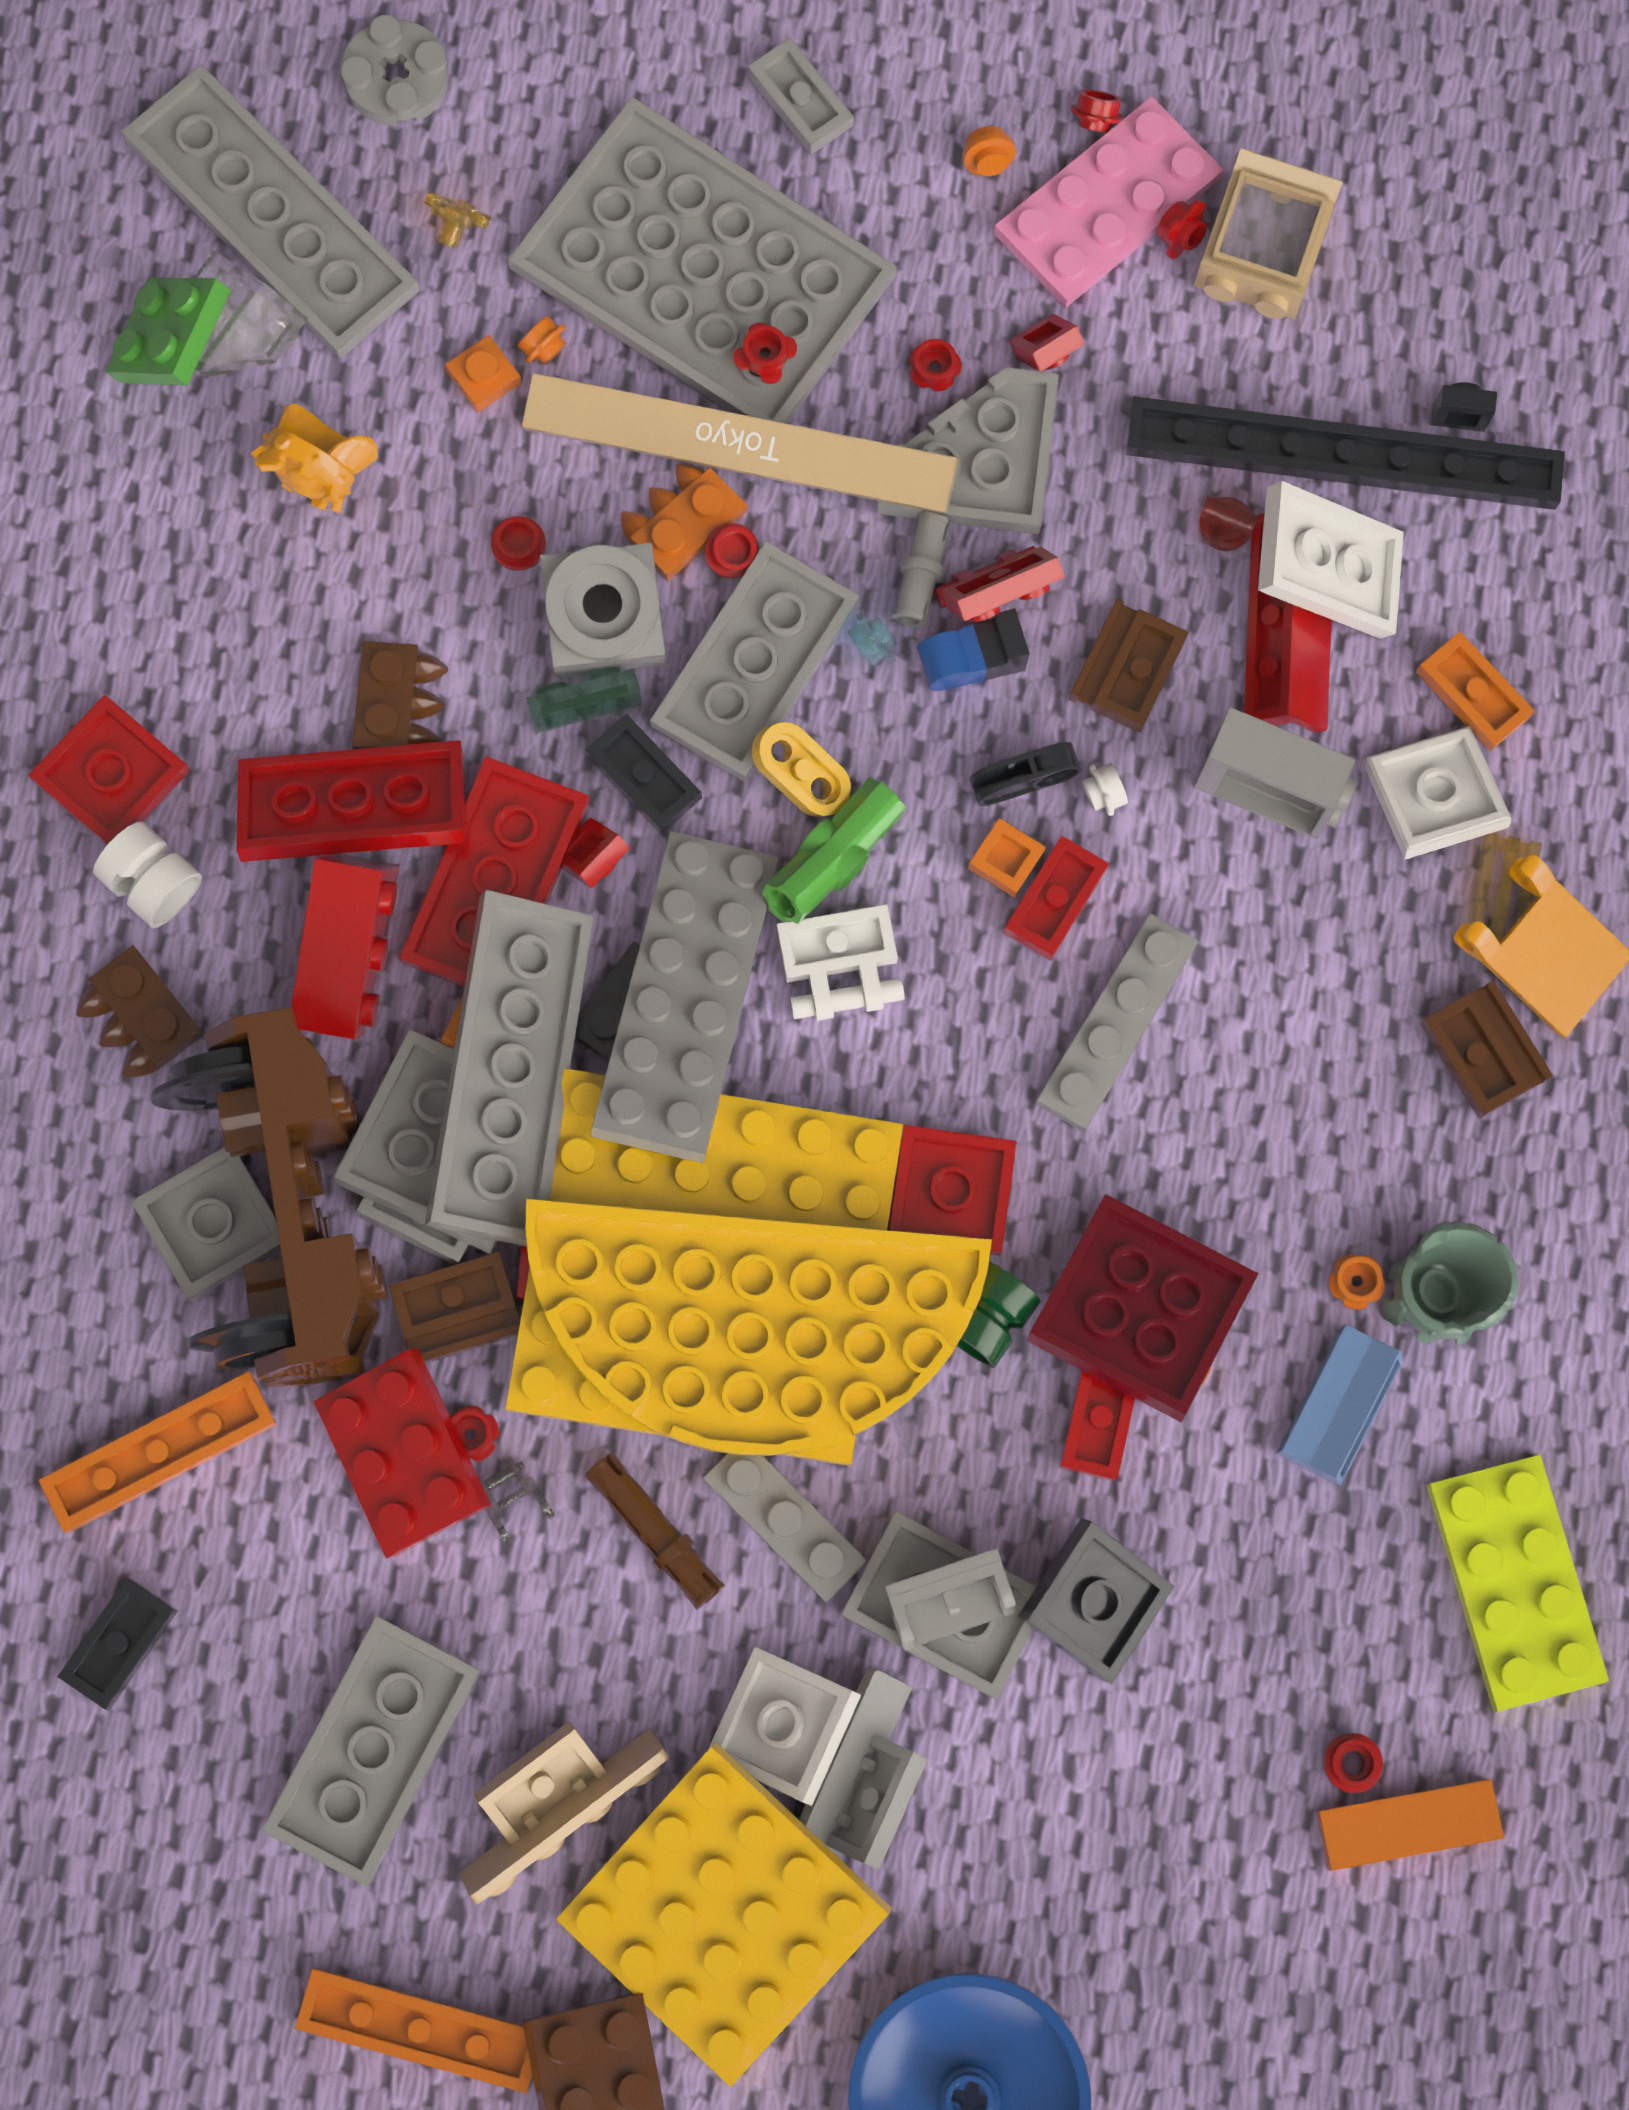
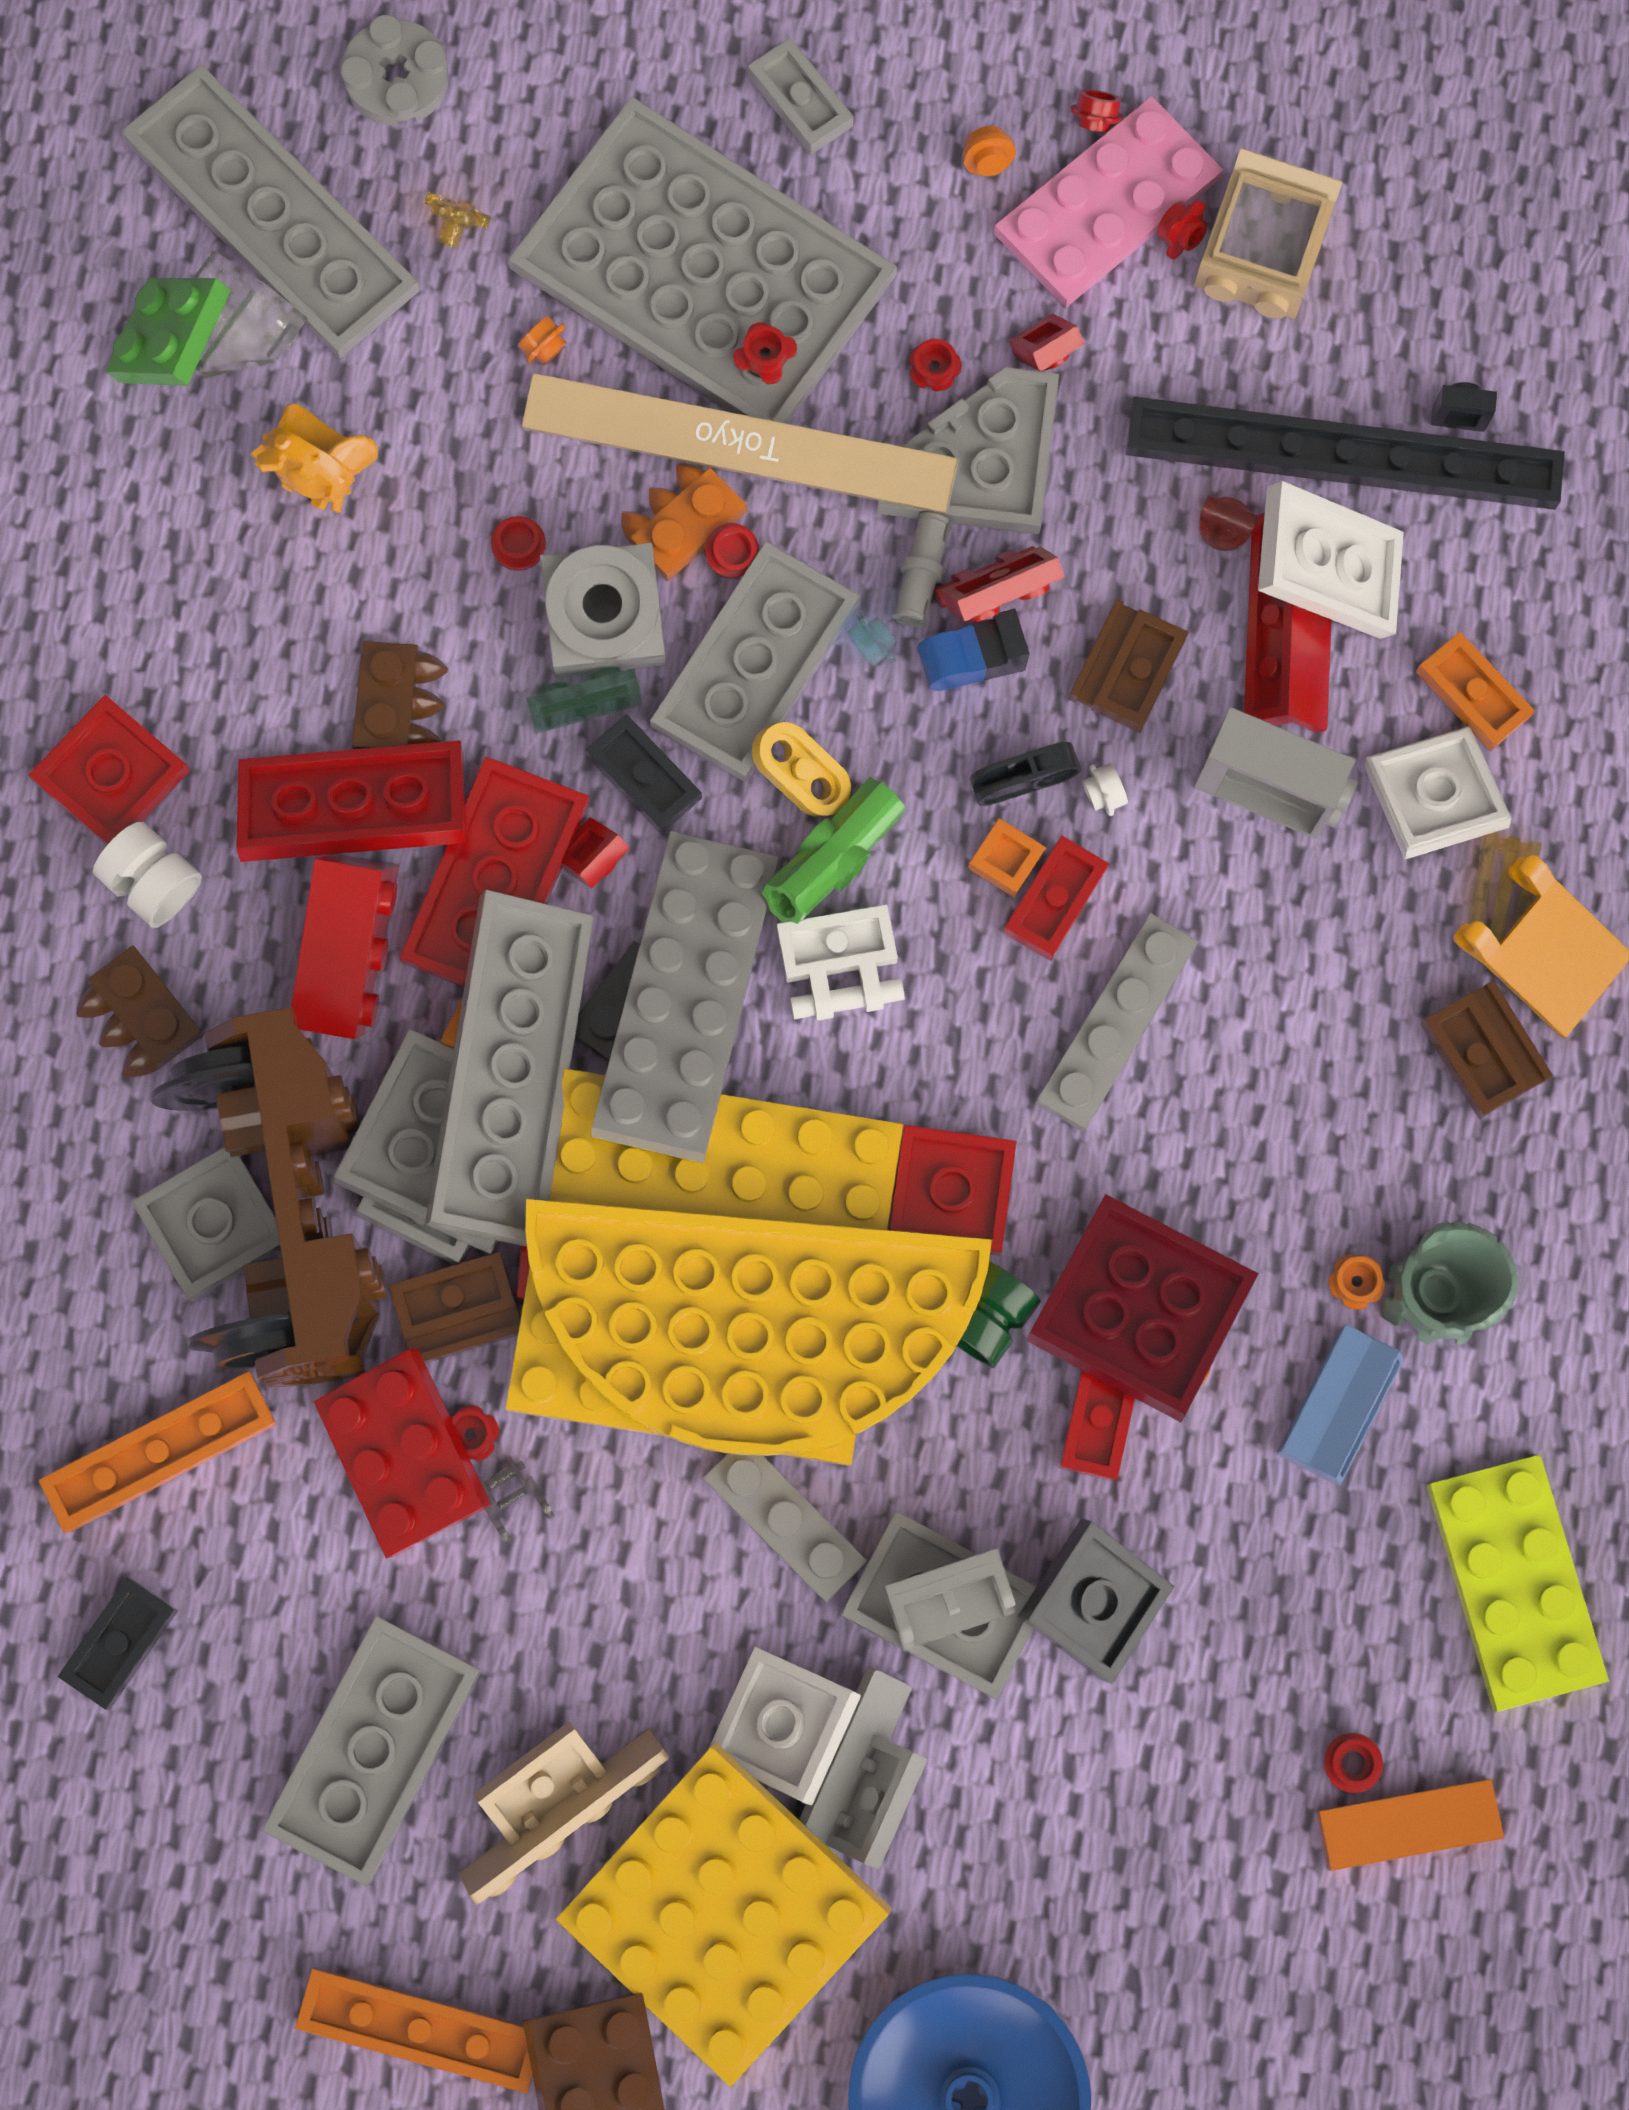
(483, 373): orange plate -> none
(654, 1530): reddish brown pin -> none

